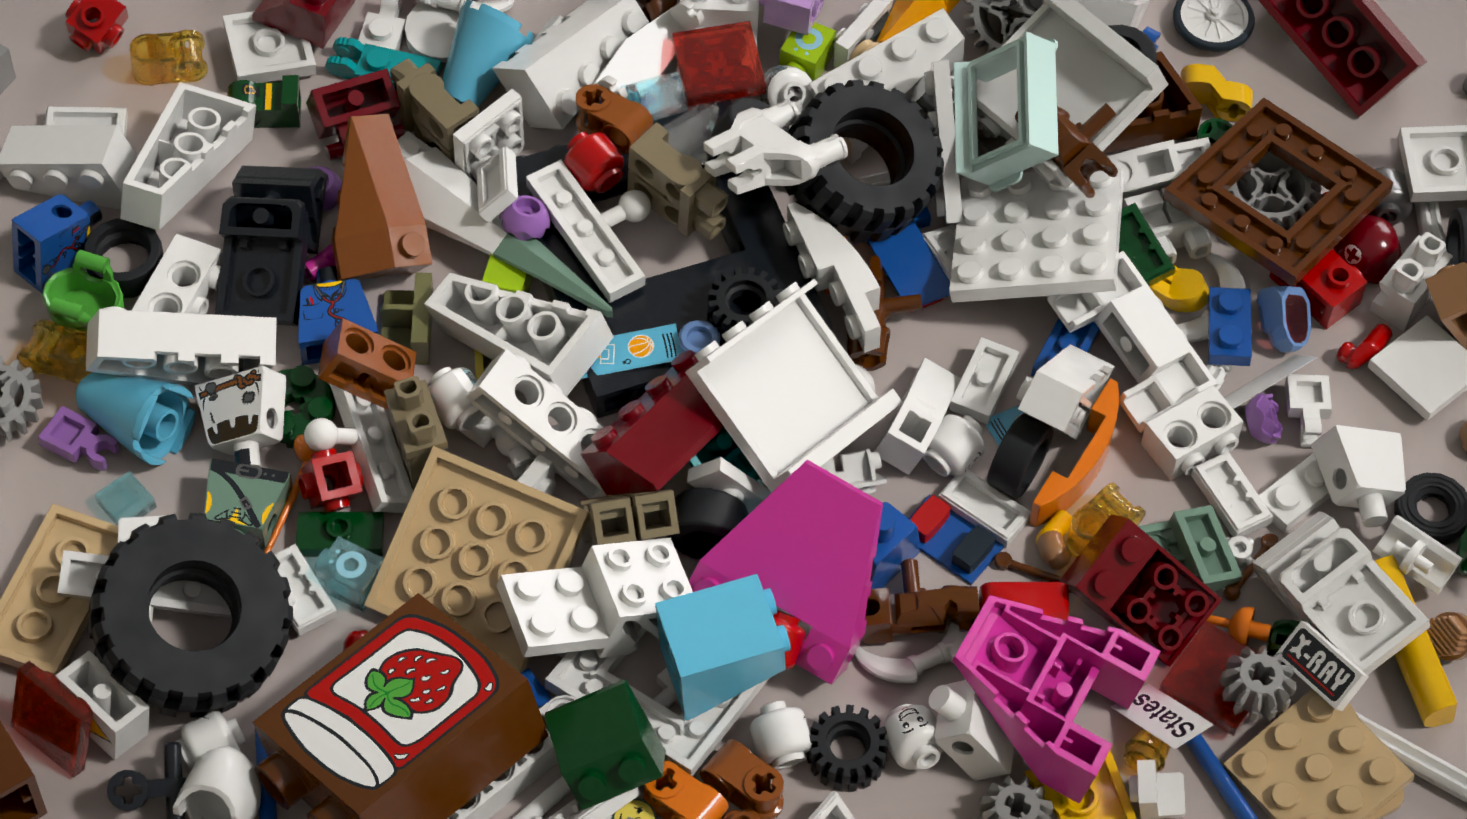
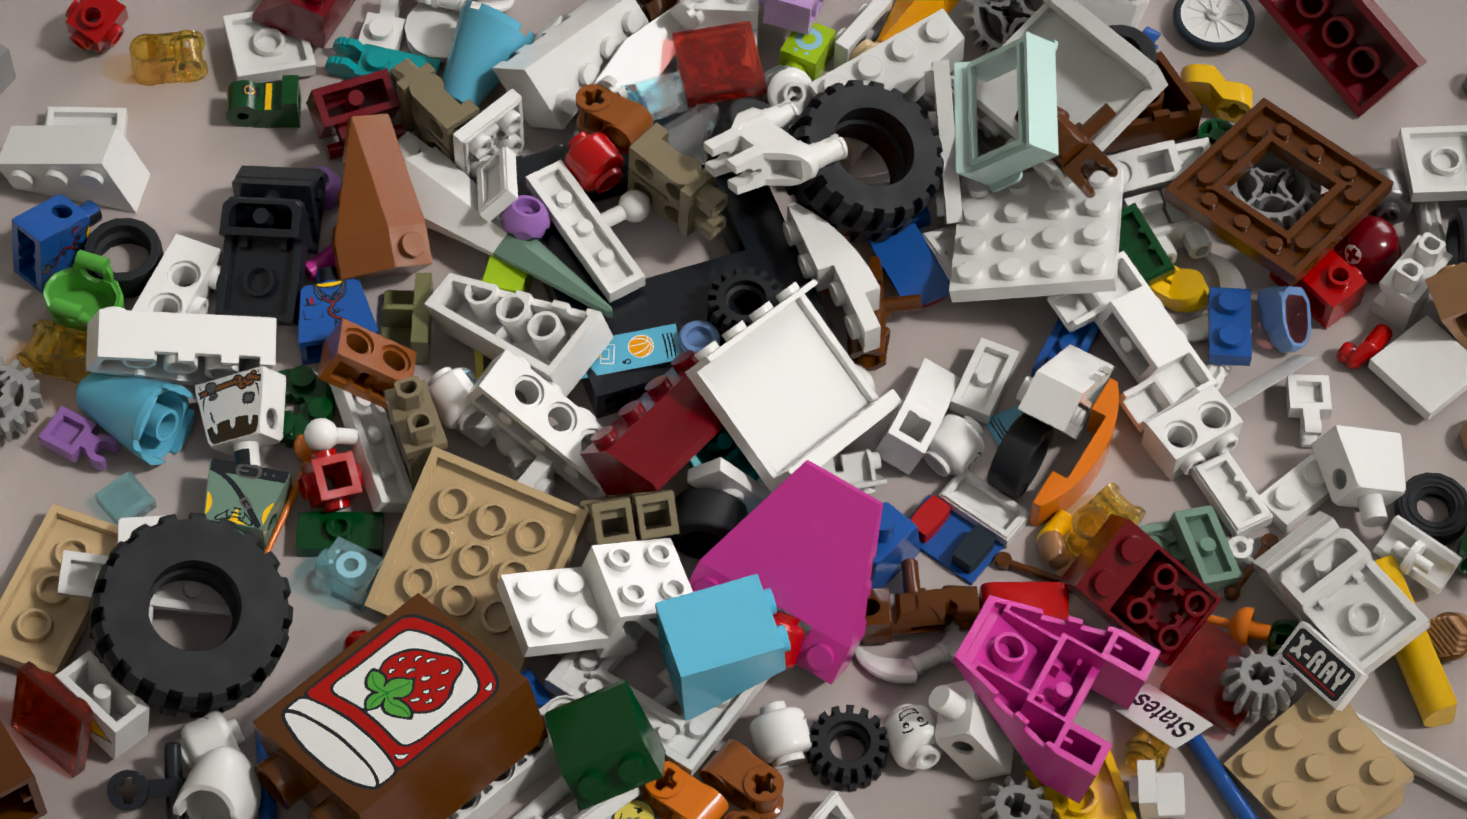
(184, 153): white wedge -> none
(307, 596): white plate -> none
(1262, 418): medium lavender plate -> none

